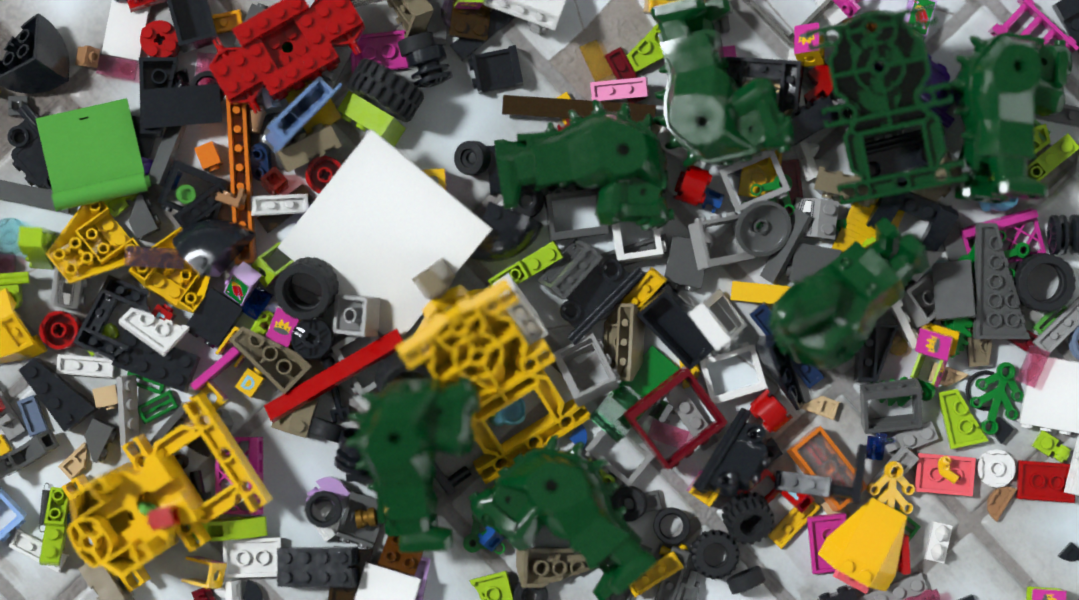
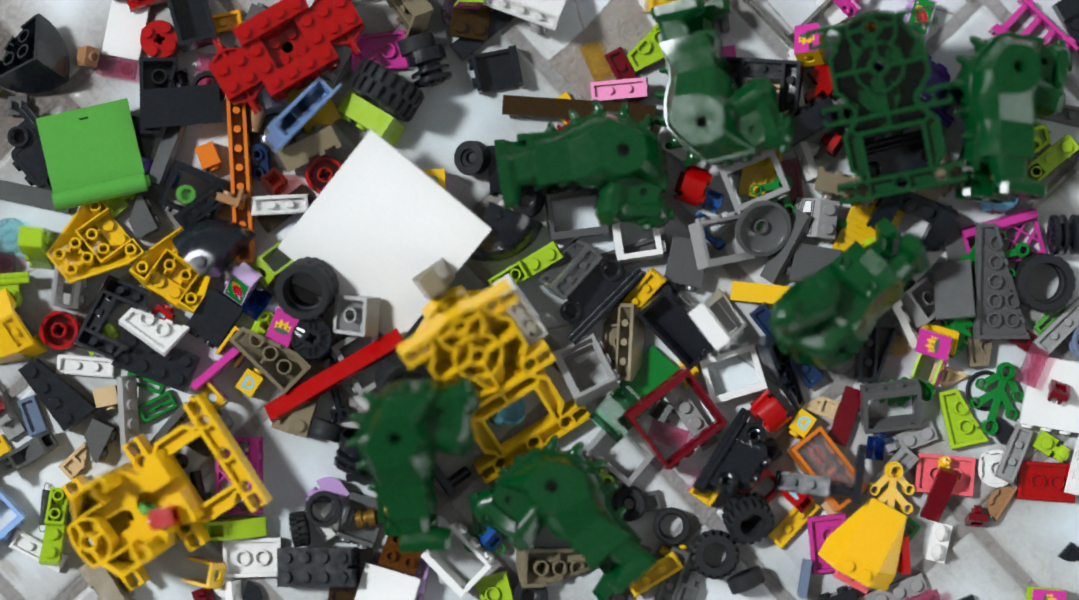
(153, 257): tile -> none
(299, 529): none -> black tyre
(448, 573): none -> white window
(579, 435): blue tile -> none
(718, 243): none -> blue piece
(801, 423): none -> yellow brick
(804, 578): none -> sand blue tile
(833, 144): none -> red tile
(845, 416): none -> dark red tile
(939, 494): none -> dark red tile
(976, 517): none -> dark red tile
(1014, 453): none -> light grey tile
(1059, 391): none -> dark red tile

